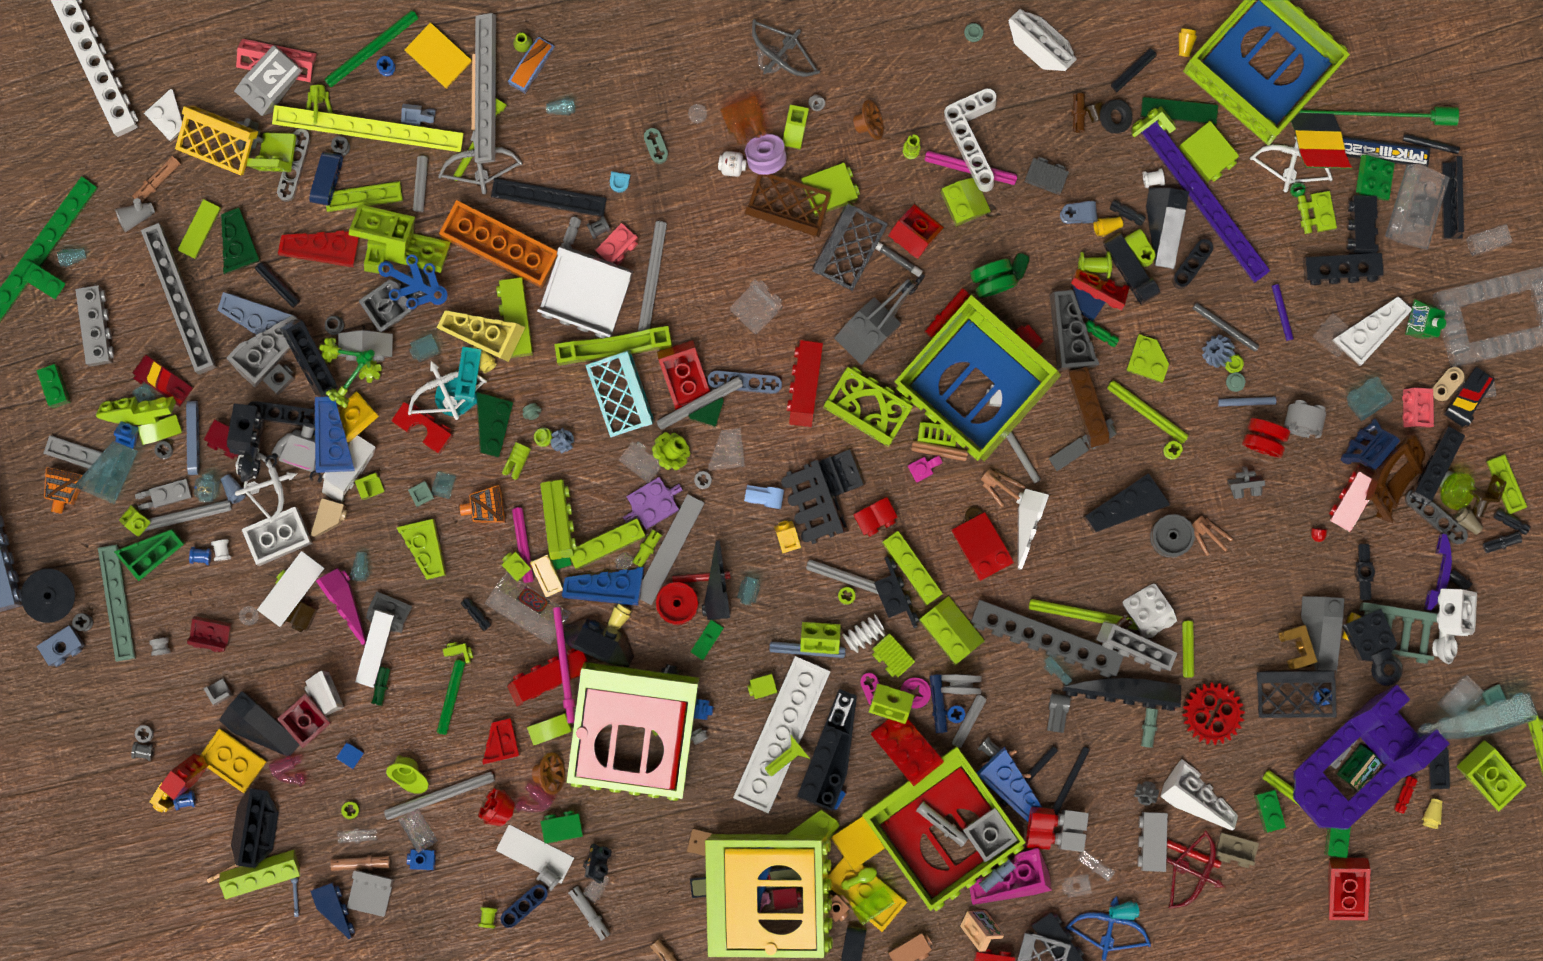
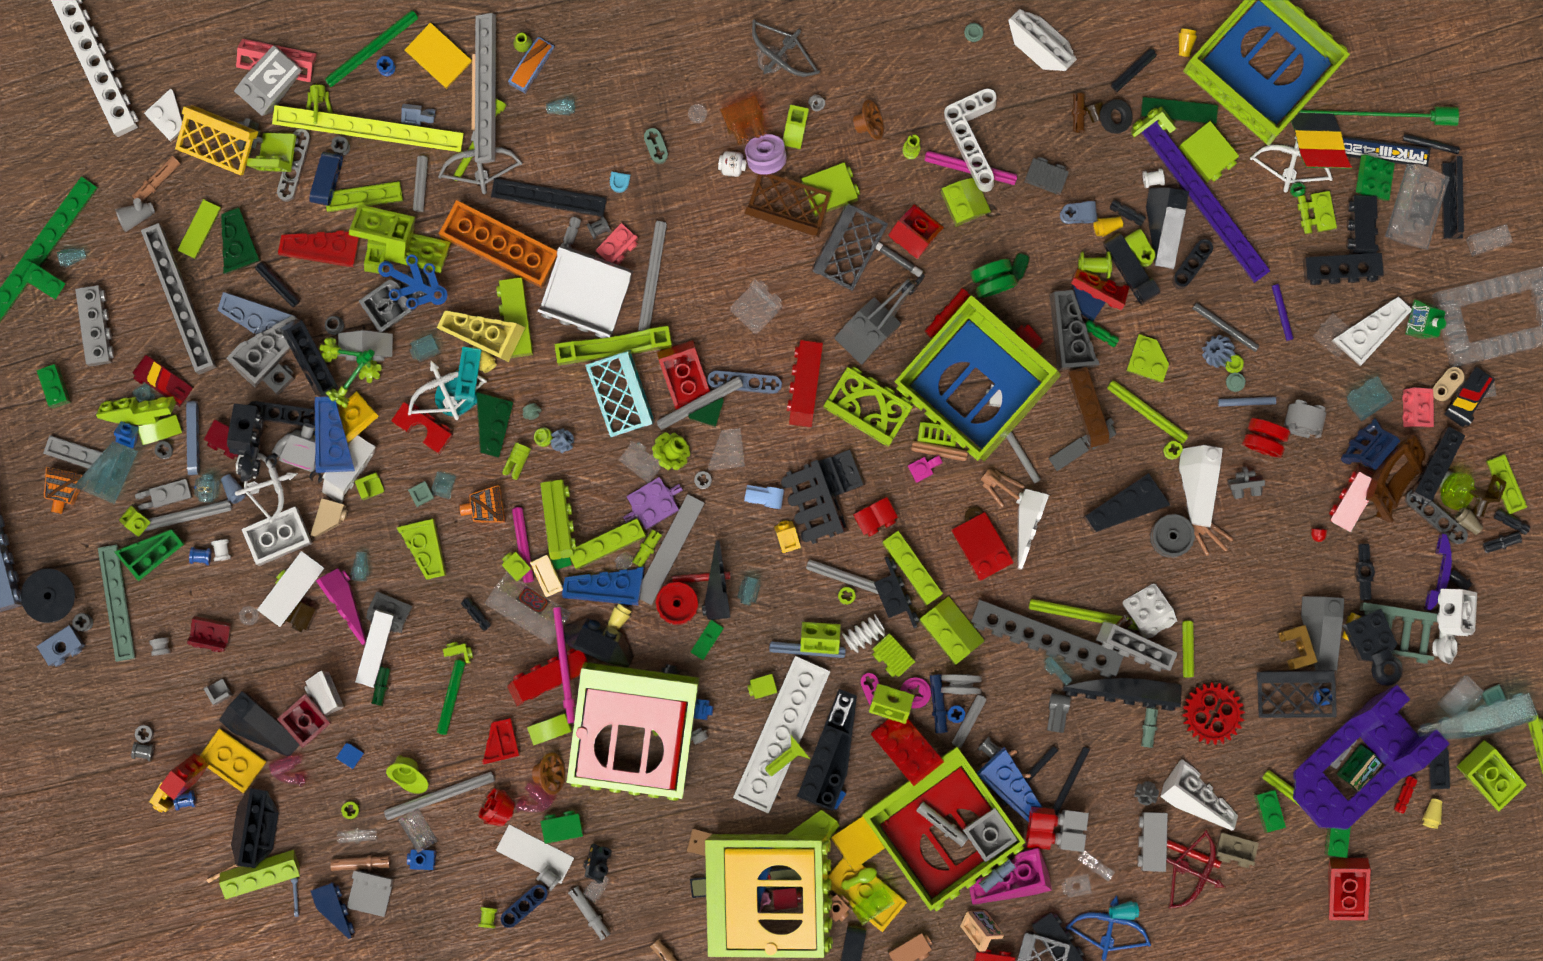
(1200, 475): none -> white wedge

